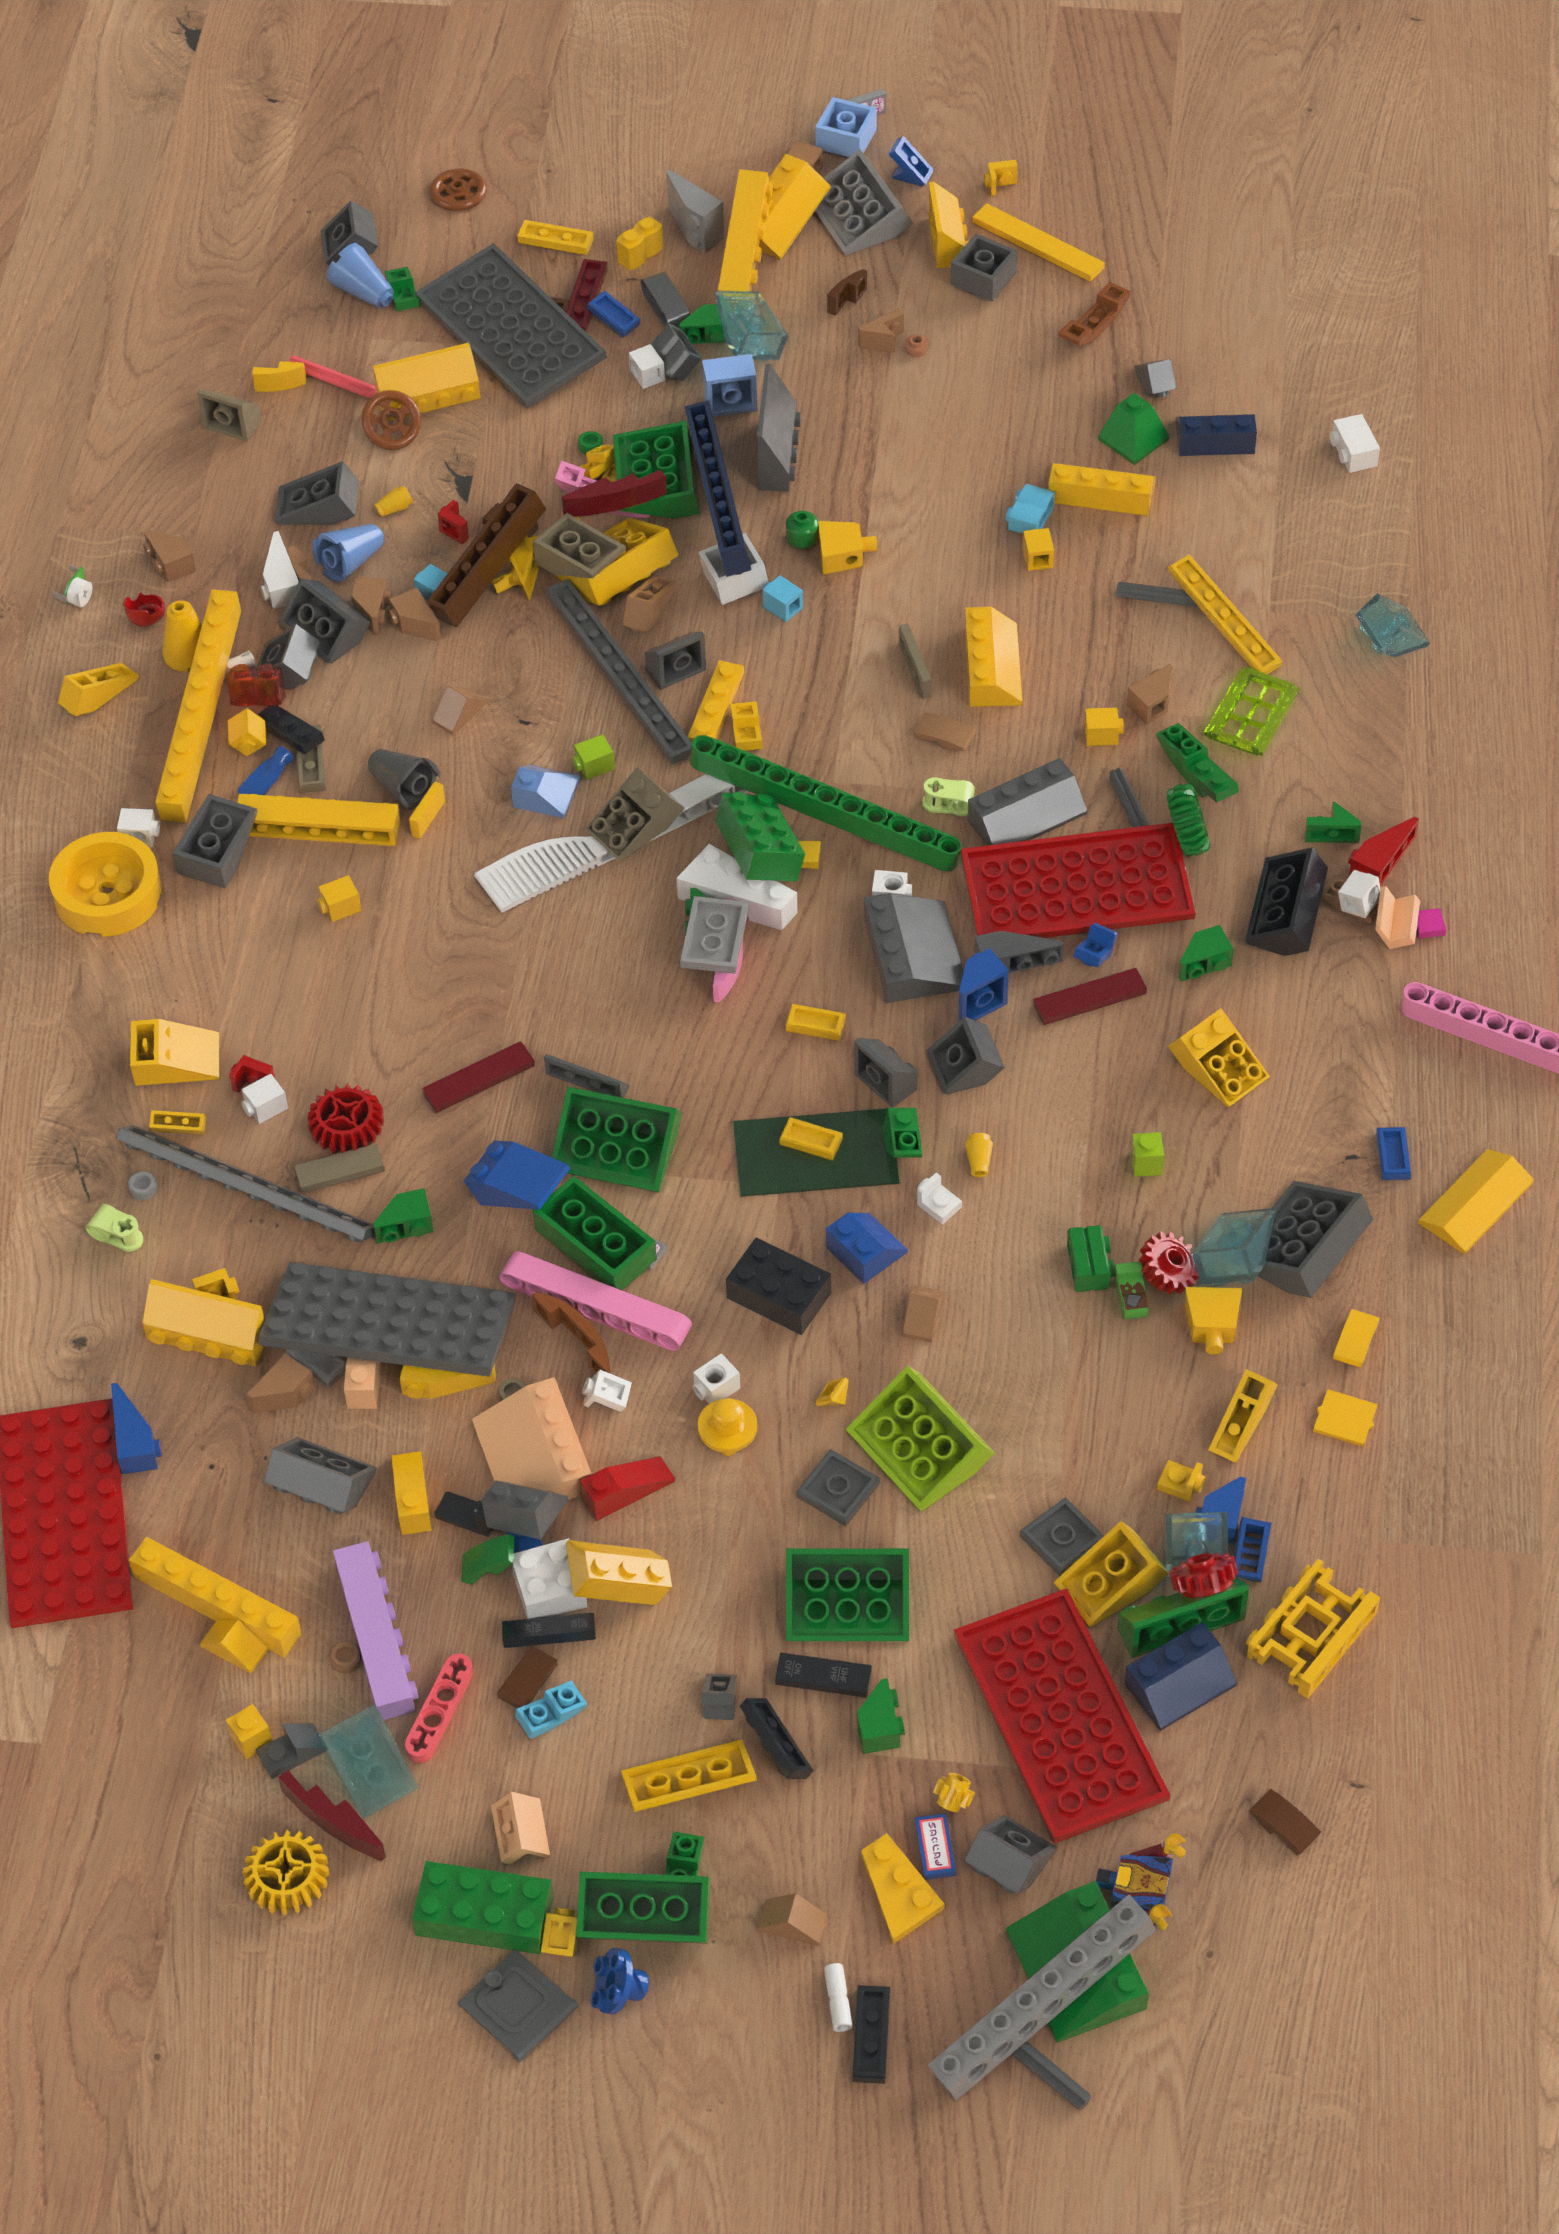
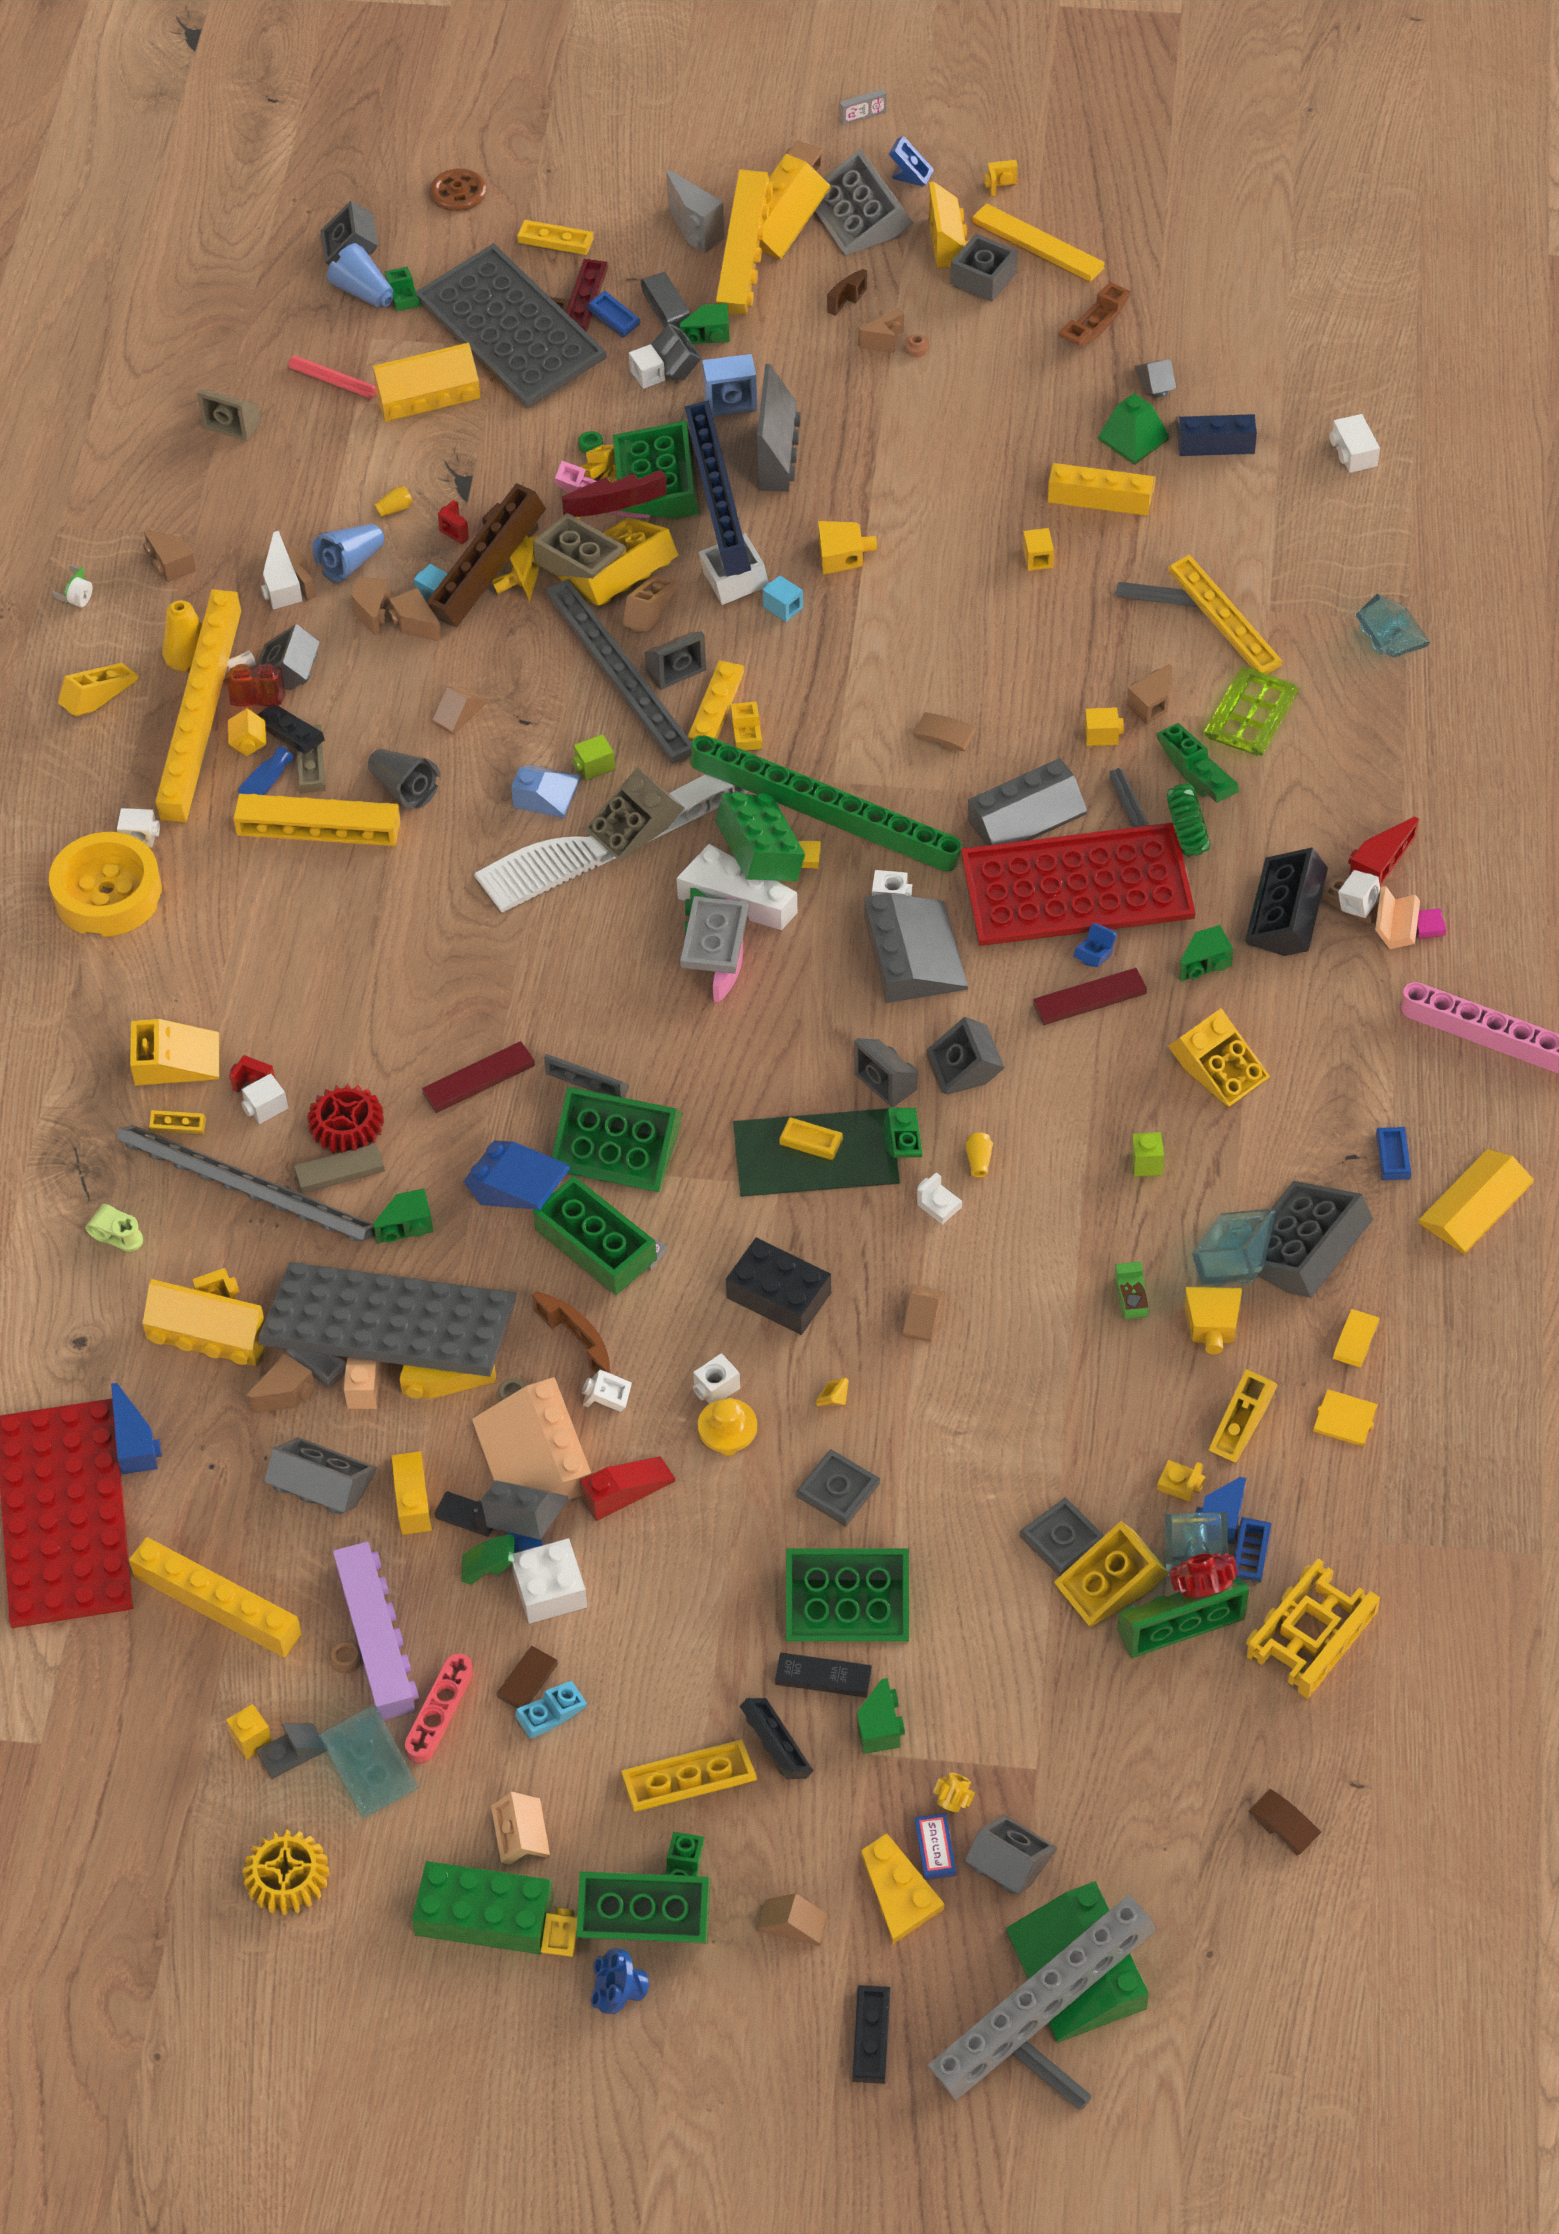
(142, 1185): light grey tile -> none
(144, 609): red hair -> none
(215, 841): dark grey slope -> none
(235, 1644): yellow slope -> none
(285, 377): yellow slope -> none
(318, 497): dark grey slope -> none
(325, 618): dark grey slope -> none
(338, 1820): dark red slope -> none
(339, 899): yellow brick -> none
(408, 407): dark orange plate -> none
(427, 810): yellow tile -> none
(522, 2009): dark grey container -> none
(548, 1630): black tile -> none
(597, 1300): bright pink beam -> none
(617, 1573): yellow slope -> none
(639, 243): yellow brick -> none
(719, 1696): dark grey slope -> none
(750, 325): clear light blue slope -> none
(802, 529): green head -> none
(815, 1022): yellow tile -> none
(838, 2001): white piece -> none
(845, 127): light blue brick -> none
(863, 1245): blue slope -> none
(915, 661): dark tan tile -> none
(919, 1439): lime slope -> none
(950, 796): yellowish green piece -> none
(983, 985): blue slope -> none
(992, 658): yellow slope -> none
(1020, 951): dark grey slope -> none
(1030, 509): medium azure brick -> none
(1061, 1715): red plate -> none
(1089, 1258): green brick -> none
(1145, 1877): torso -> none
(1168, 1263): red gear -> none
(1180, 1676): dark blue slope -> none
(1339, 828): green slope -> none

